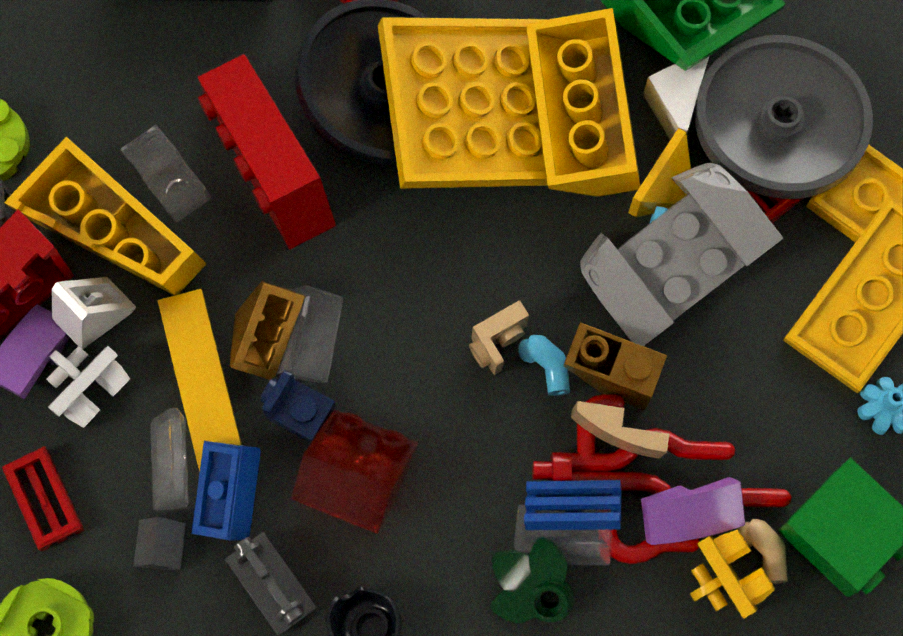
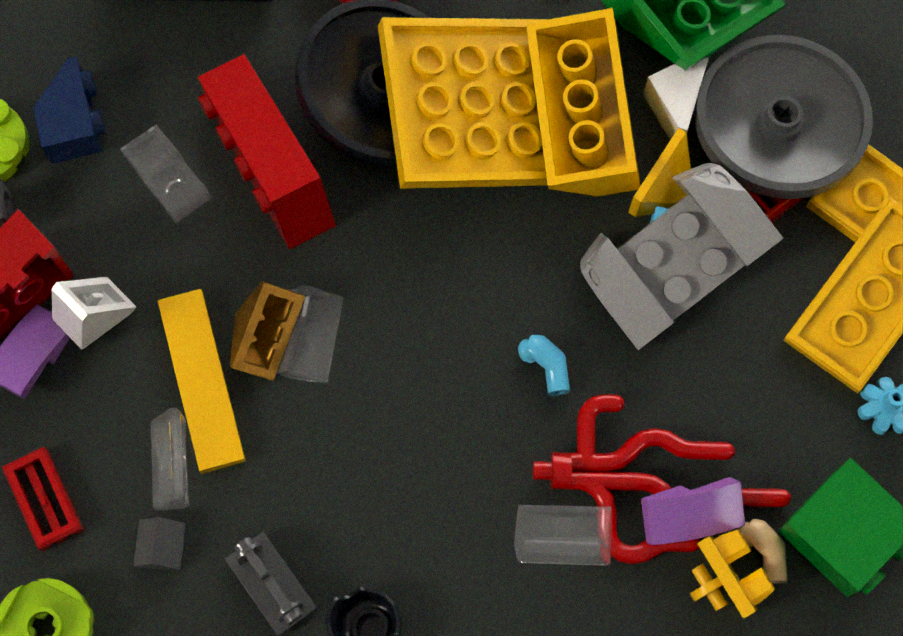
(66, 115): none -> dark blue slope
(72, 401): white hips -> none
(95, 212): yellow wedge -> none
(226, 491): blue slope -> none
(296, 406): dark blue bracket -> none
(354, 470): clear red slope -> none
(500, 328): tan bracket -> none
(527, 578): dark green plate -> none
(574, 499): blue tile -> none
(607, 423): tan slope -> none
(615, 365): pearl gold slope -> none

